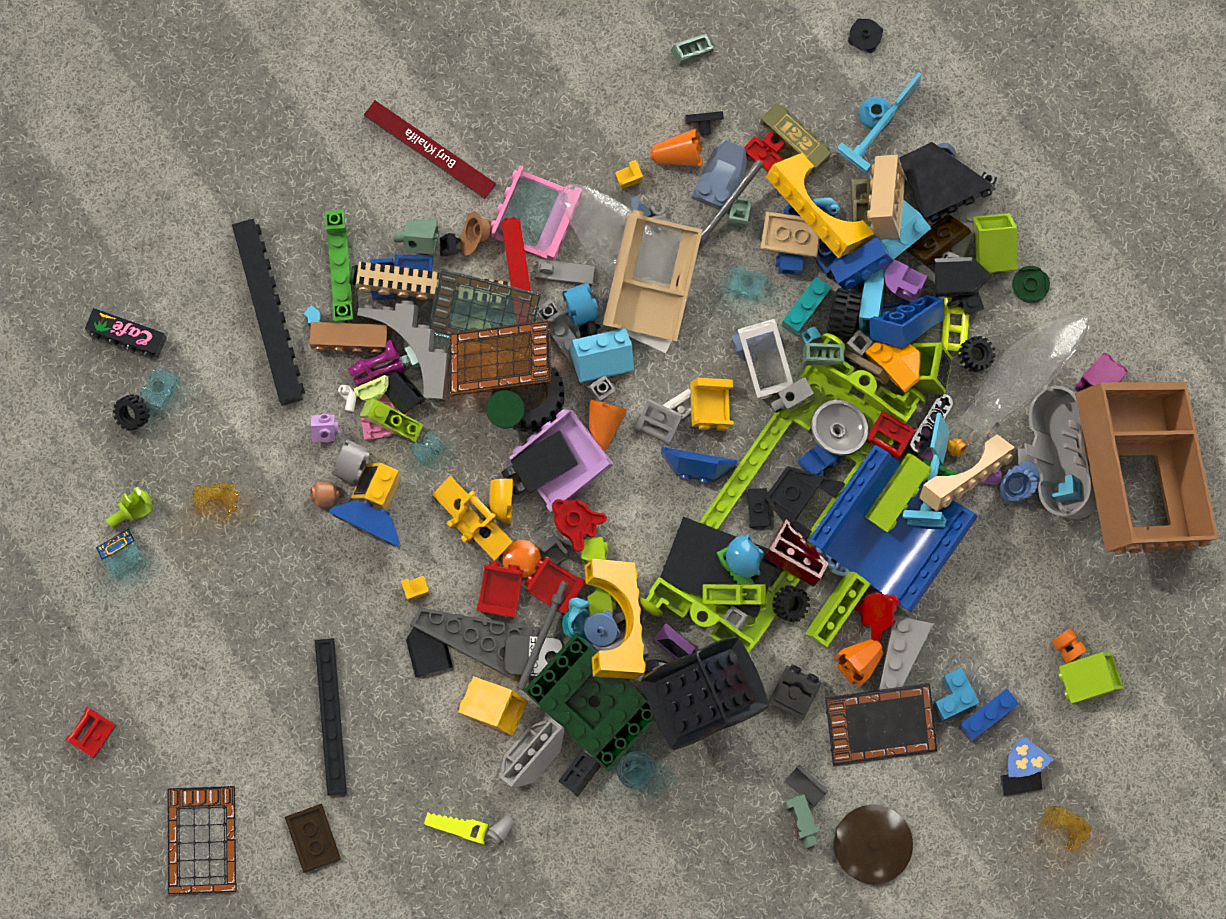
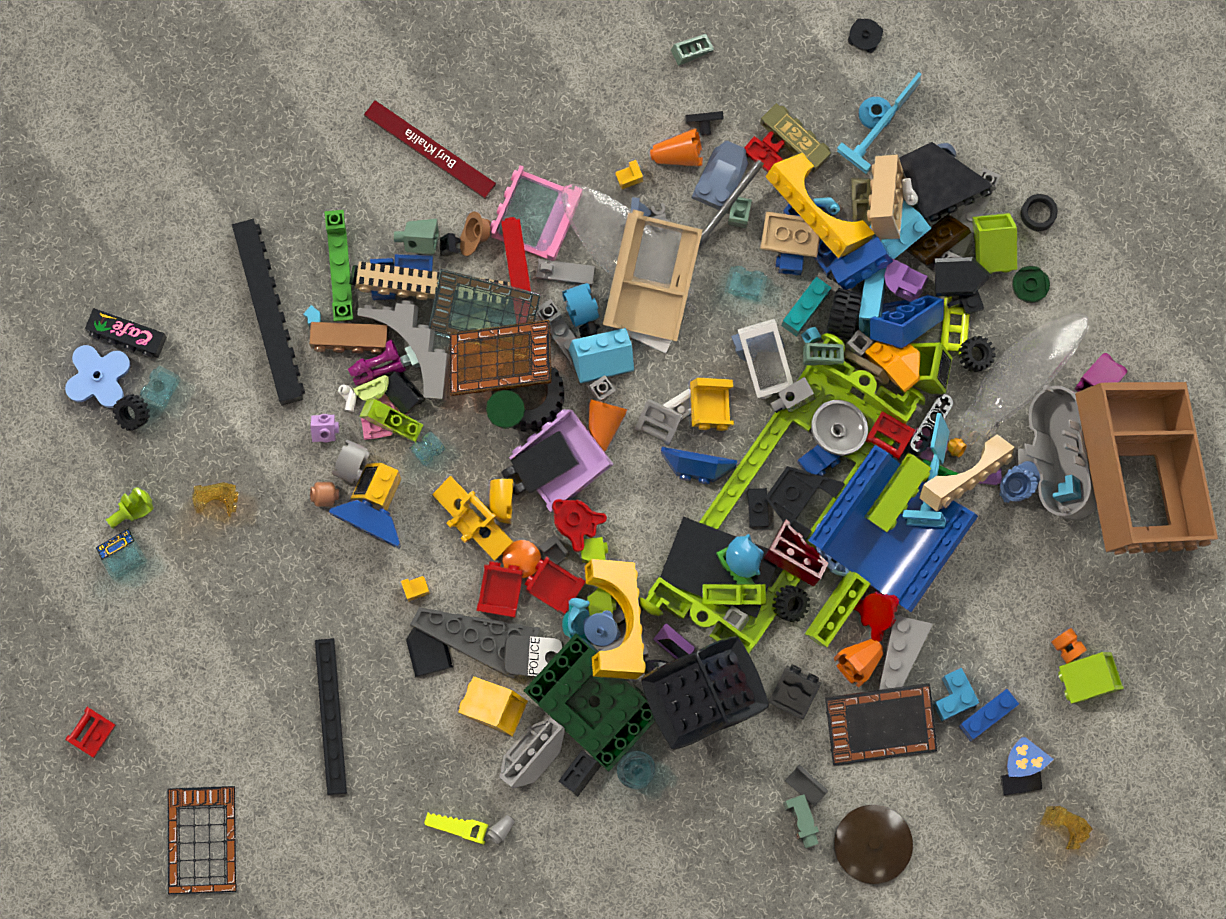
(104, 388): none -> light blue plant
(312, 838): dark brown tile -> none
(556, 601): dark grey bar -> none
(908, 193): none -> white arm
(1043, 199): none -> black tyre

